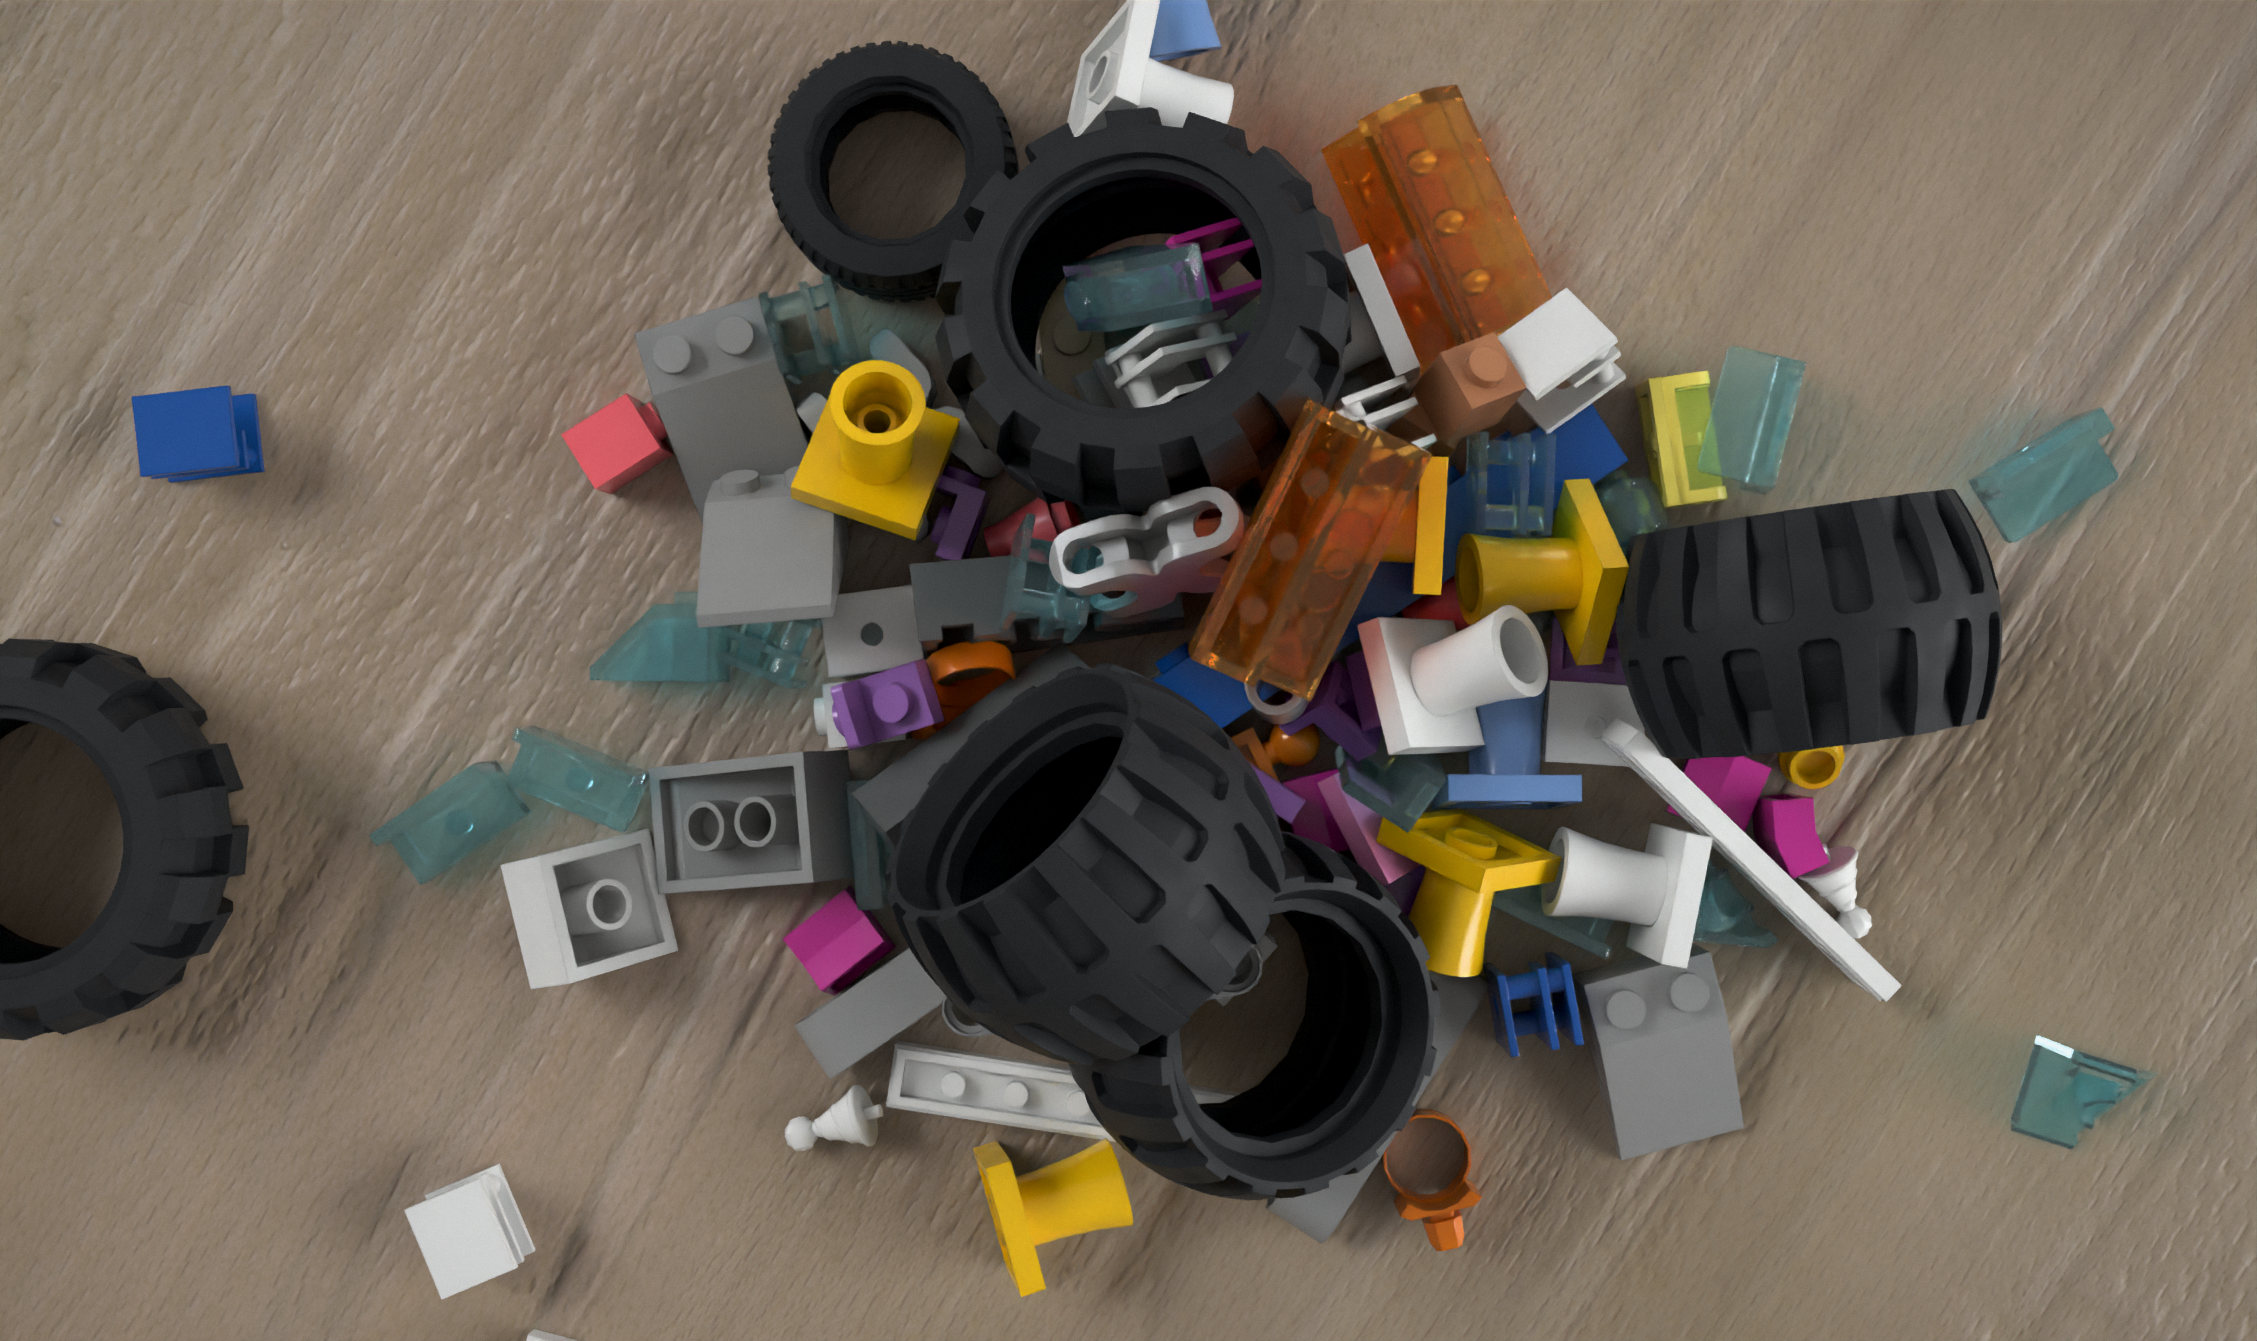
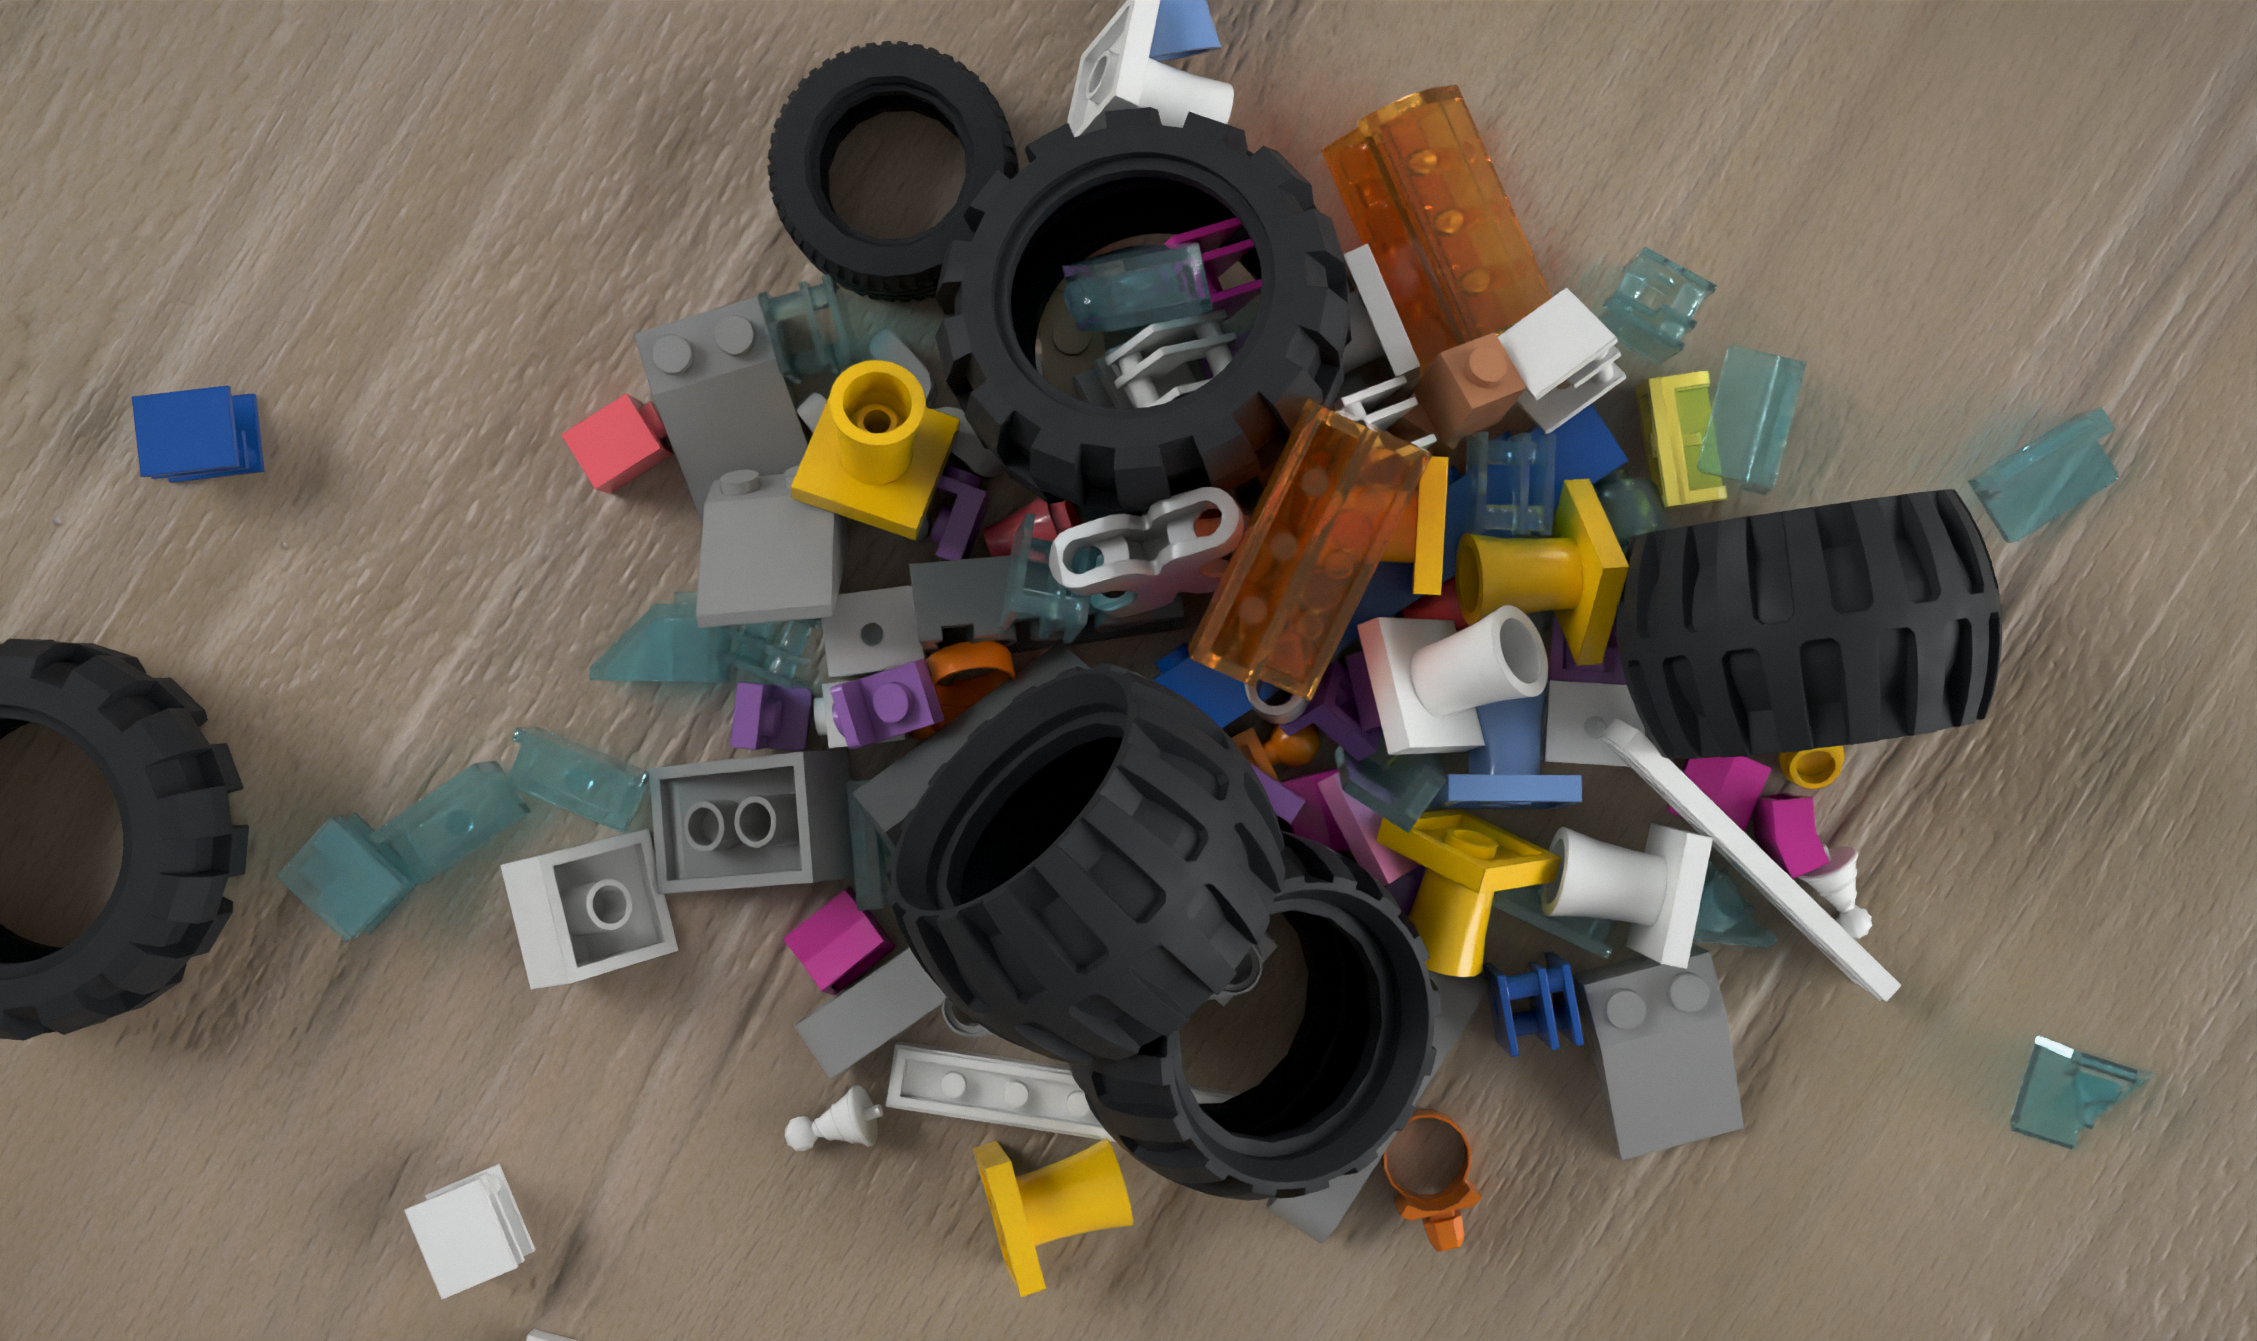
(348, 877): none -> clear light blue piece
(771, 717): none -> medium lavender bracket
(1659, 330): none -> clear light blue piece

